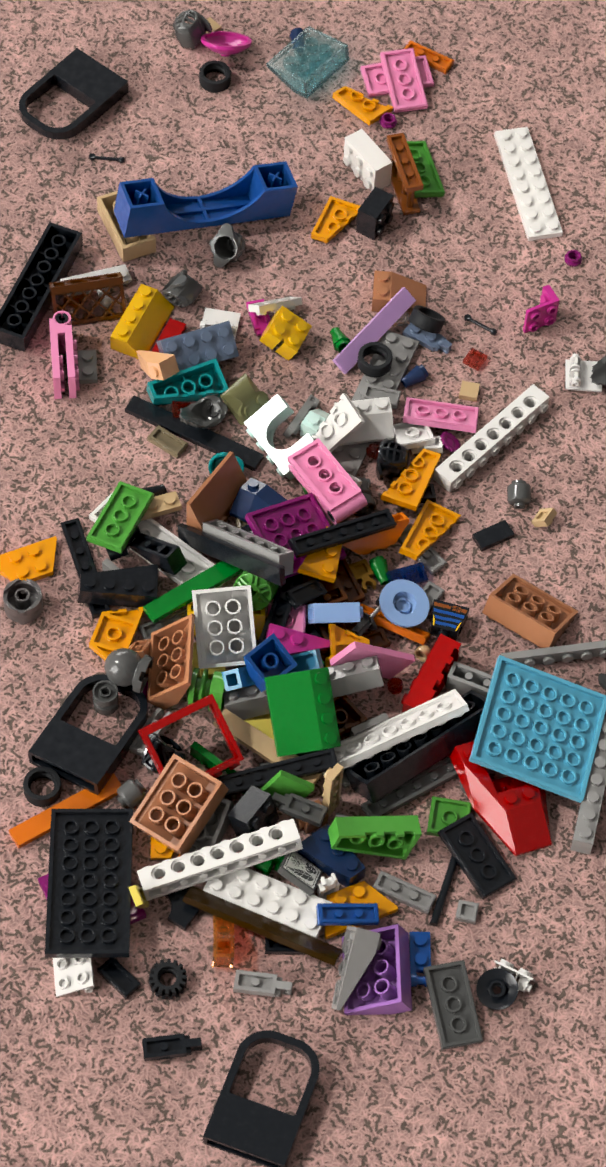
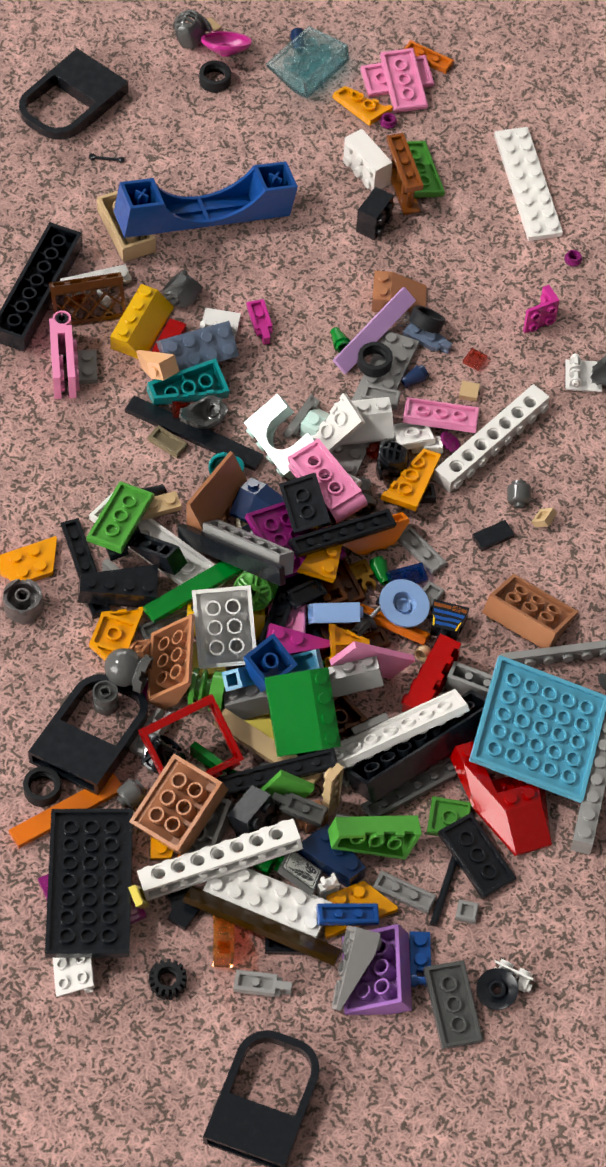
(119, 978): black tile -> none
(170, 1046): black hinge -> none
(227, 246): dark grey piece -> none
(244, 398): olive slope -> none
(273, 305): plate -> none
(289, 329): yellow piece -> none
(305, 504): none -> black plate
(333, 219): light orange wing -> none
(395, 685): clear red hinge -> none
(427, 529): light orange wing -> none
(467, 317): black hinge -> none

